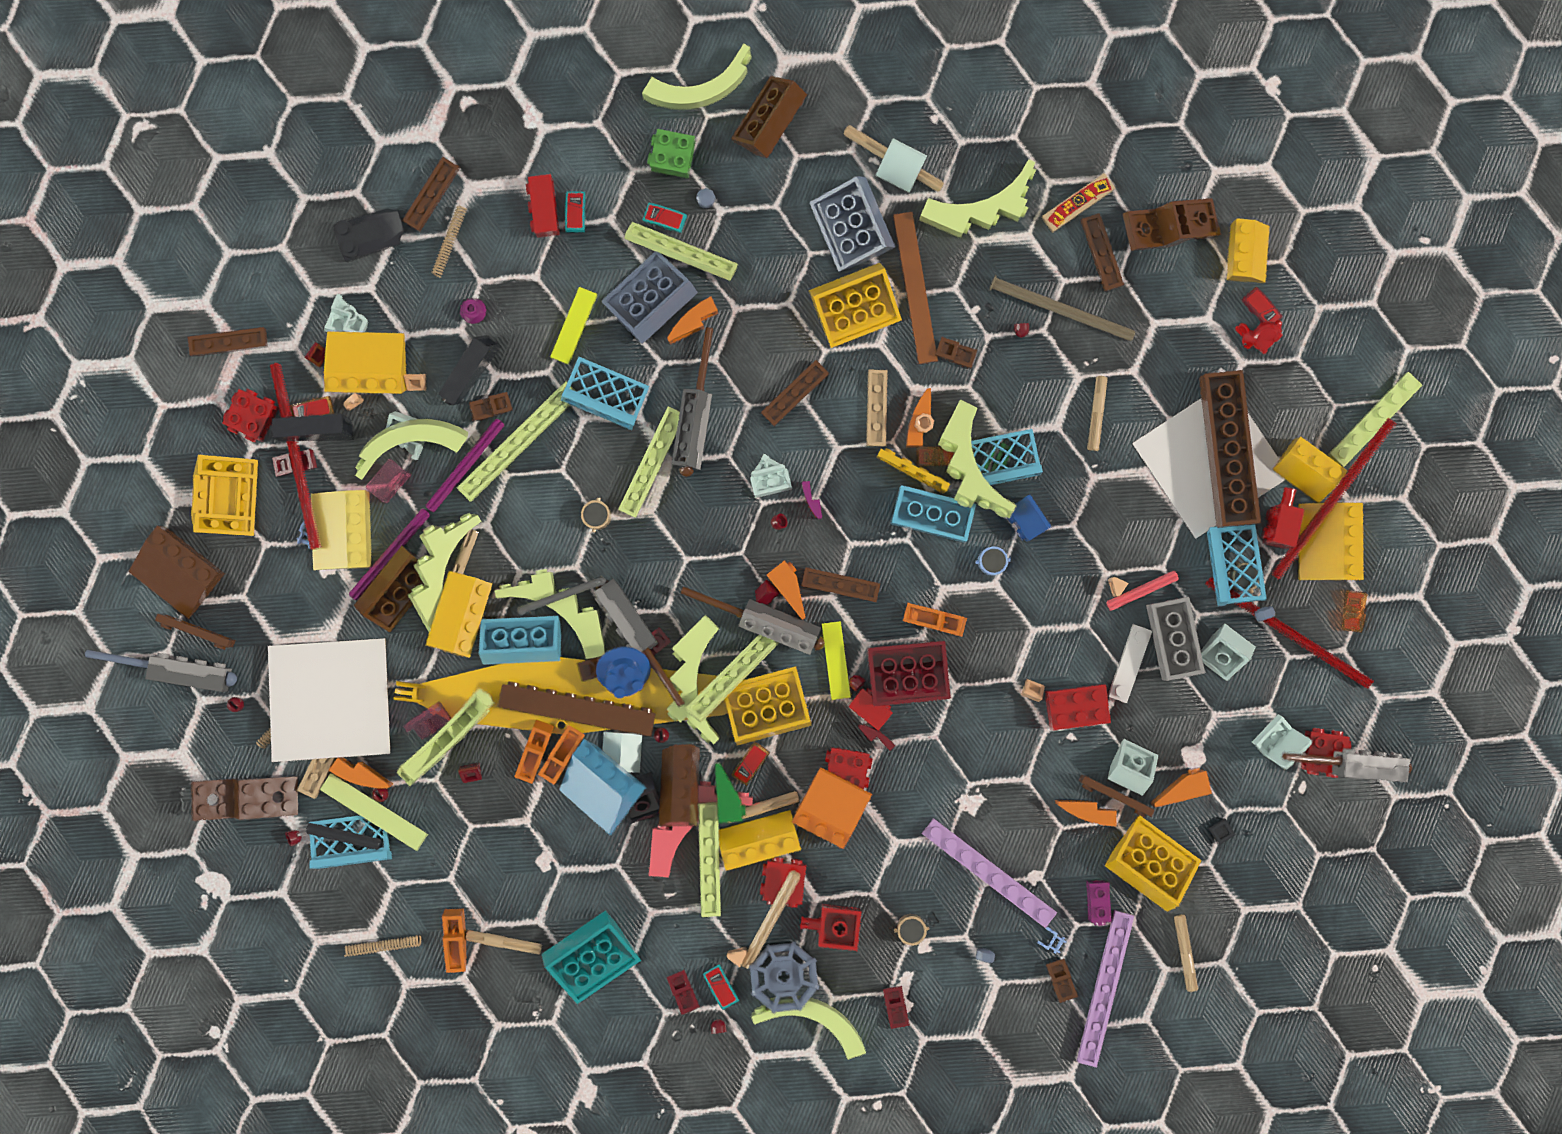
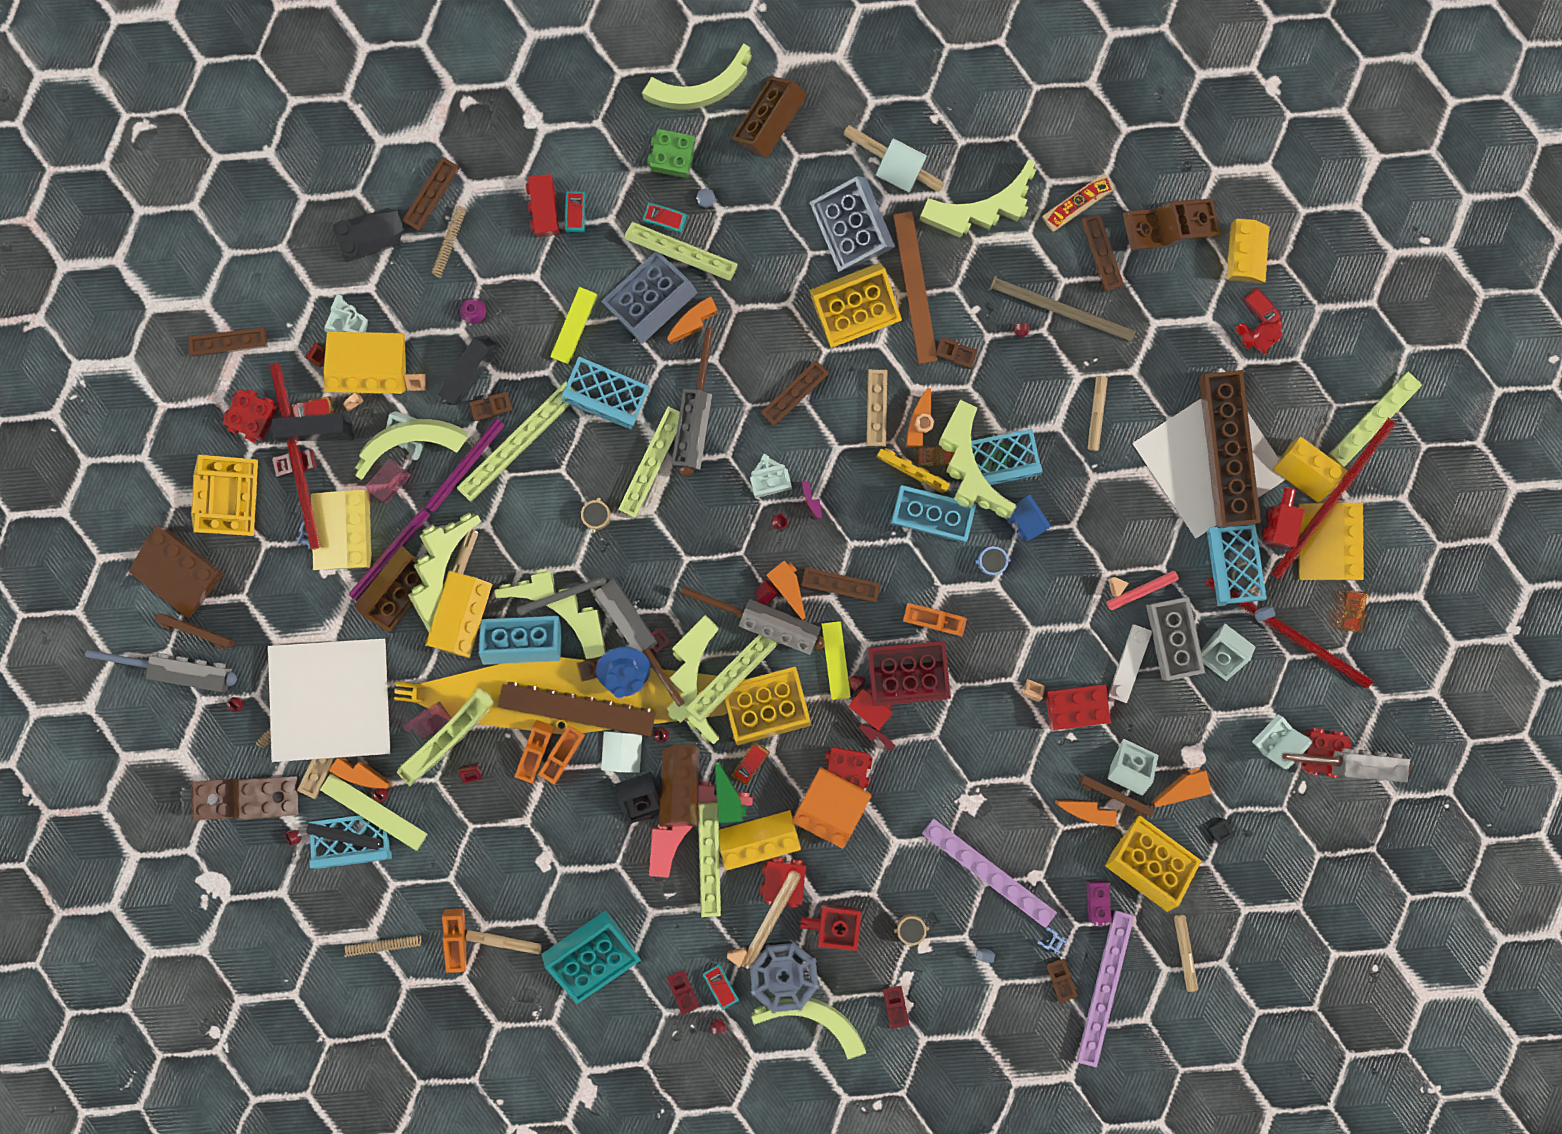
(600, 786): slope -> none
(771, 804): tan axle -> none

